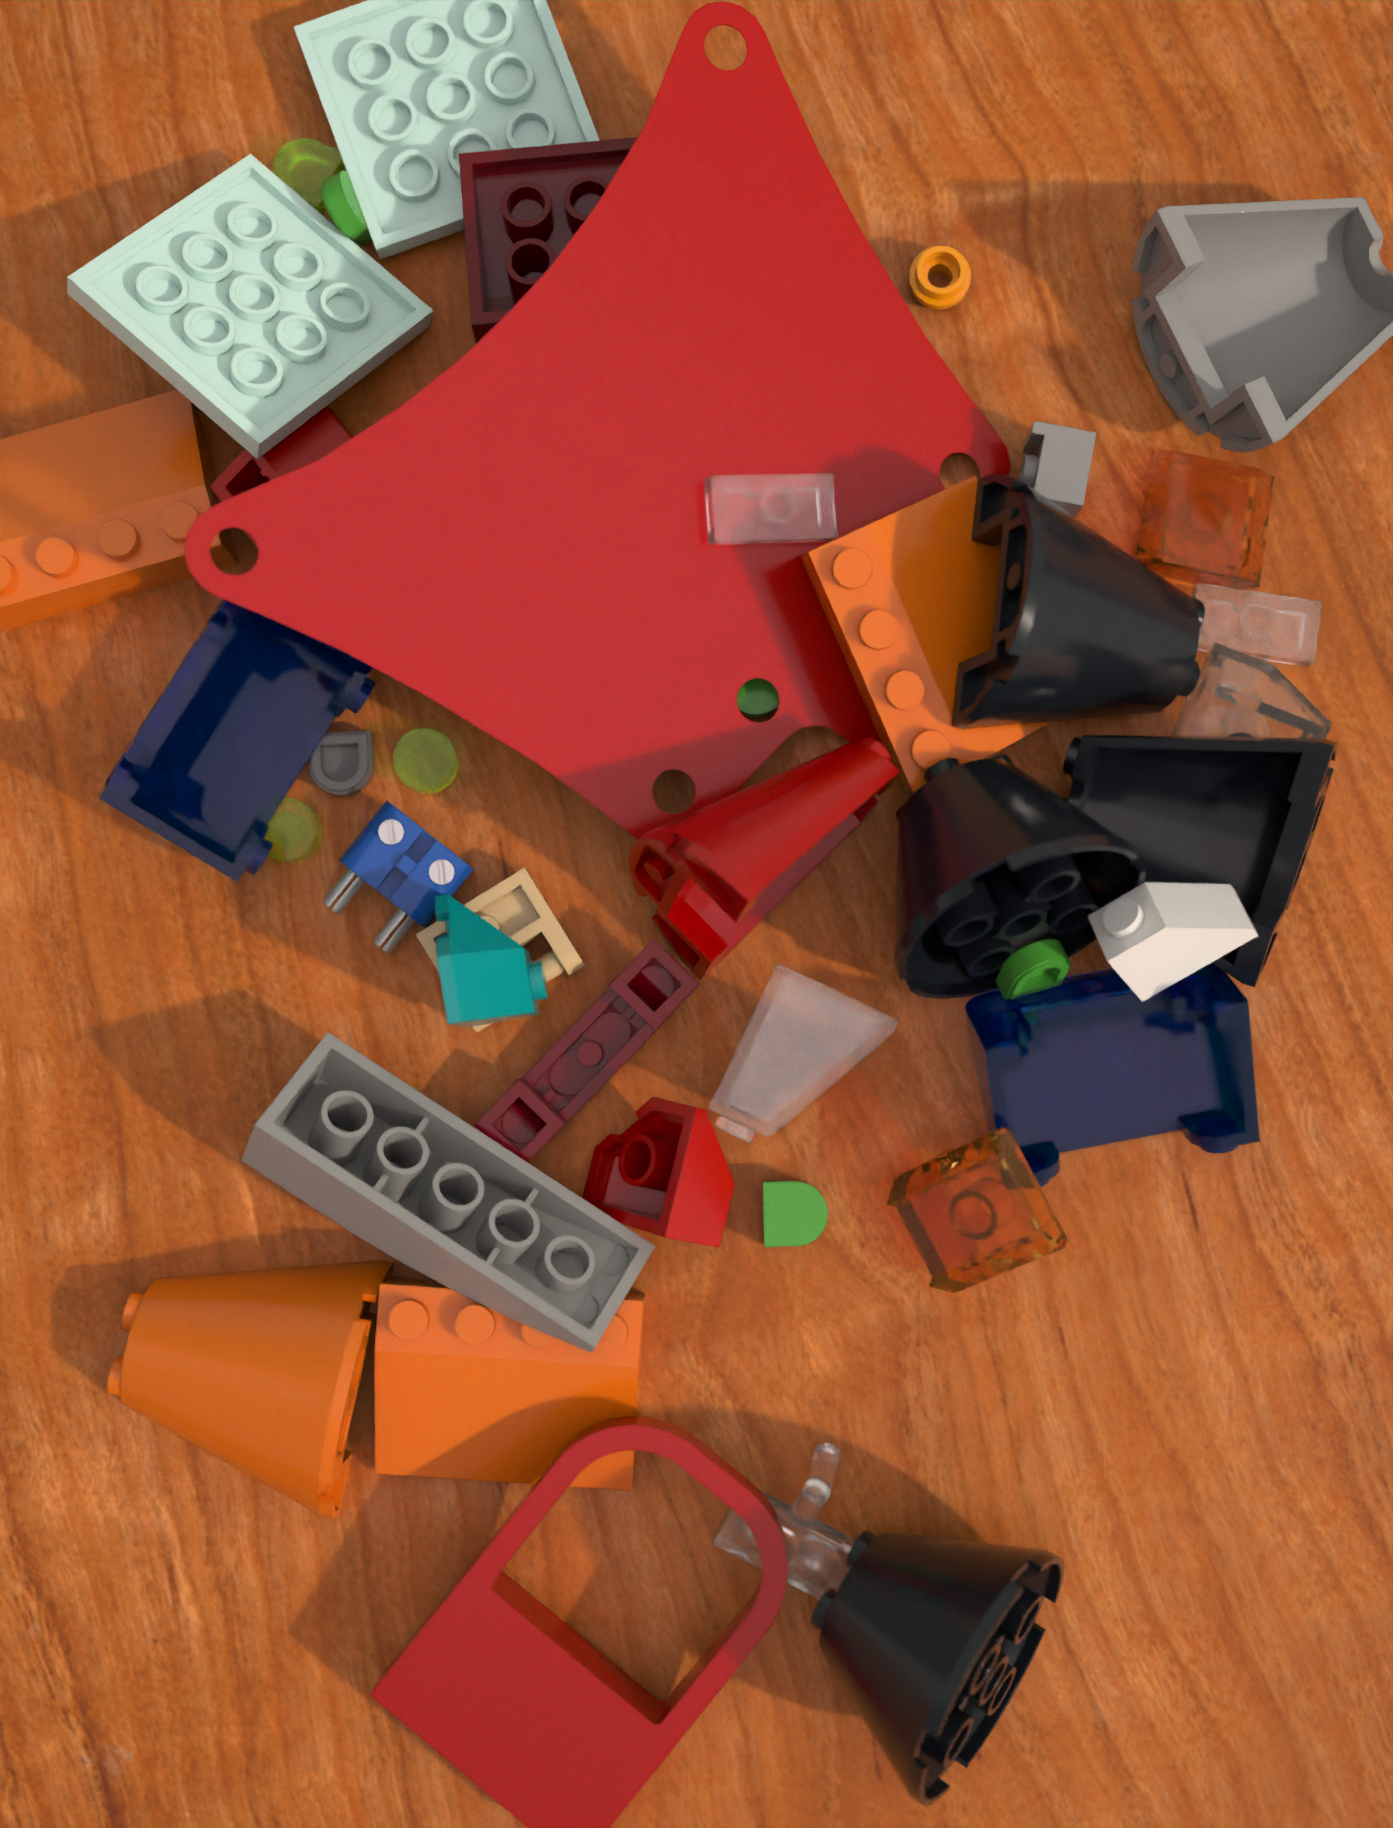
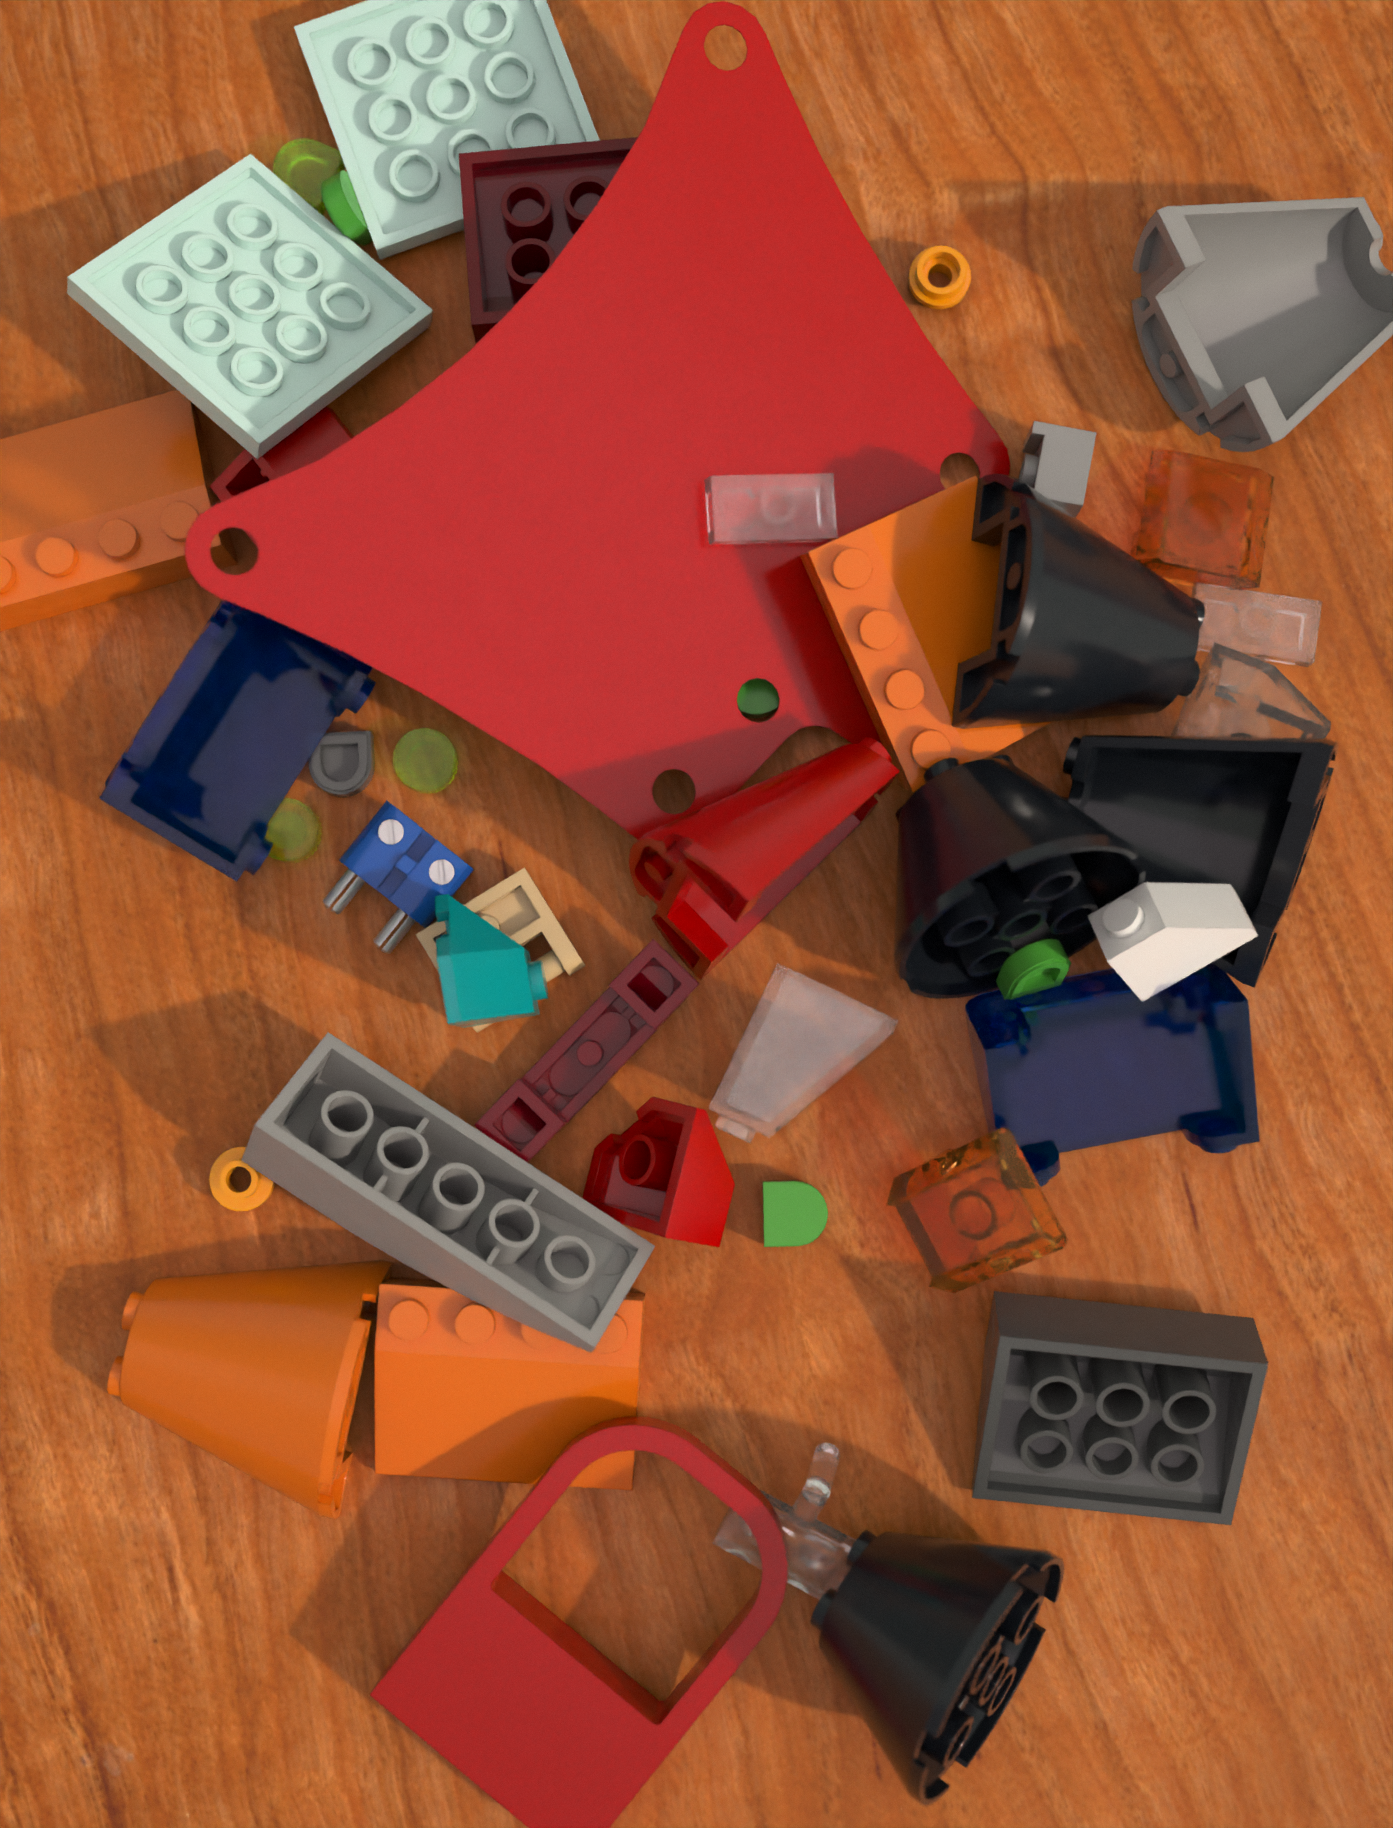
(226, 1194): none -> light orange plate
(1116, 1407): none -> dark grey slope

